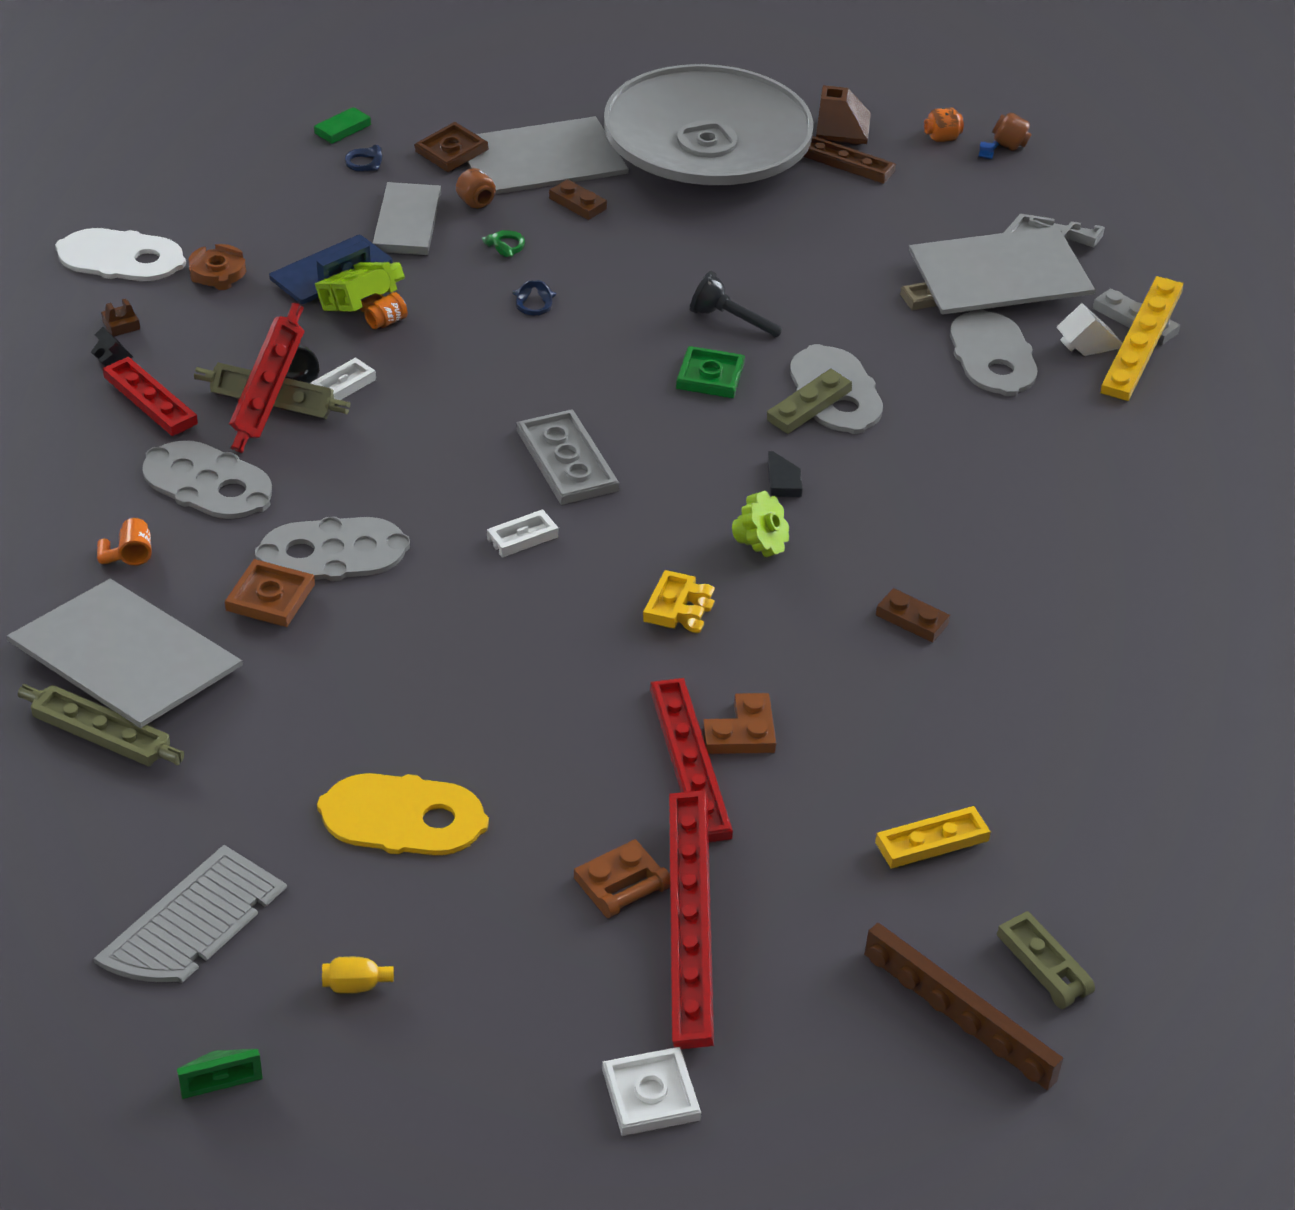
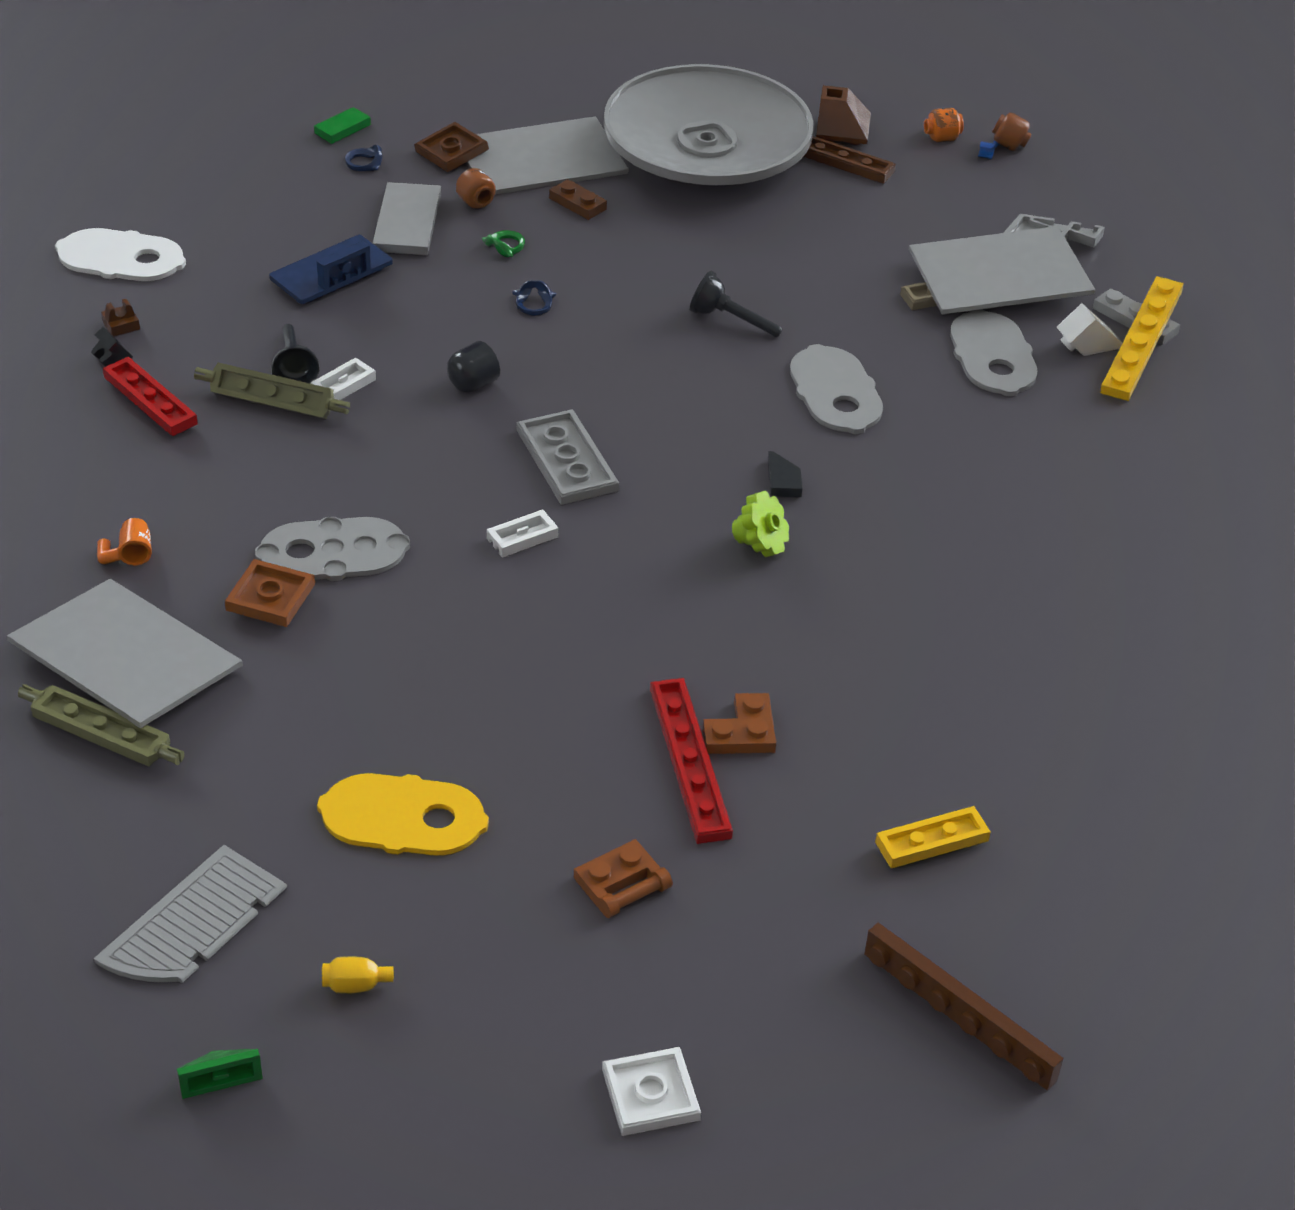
(196, 473): light grey piece -> none
(217, 266): dark orange plate -> none
(266, 377): red plate -> none
(347, 288): lime hips -> none
(384, 310): orange piece -> none
(473, 367): none -> black helmet
(670, 600): yellow plate -> none
(690, 921): red plate -> none
(710, 372): green tile -> none
(809, 401): olive plate -> none
(913, 615): reddish brown plate -> none
(1046, 959): olive plate -> none

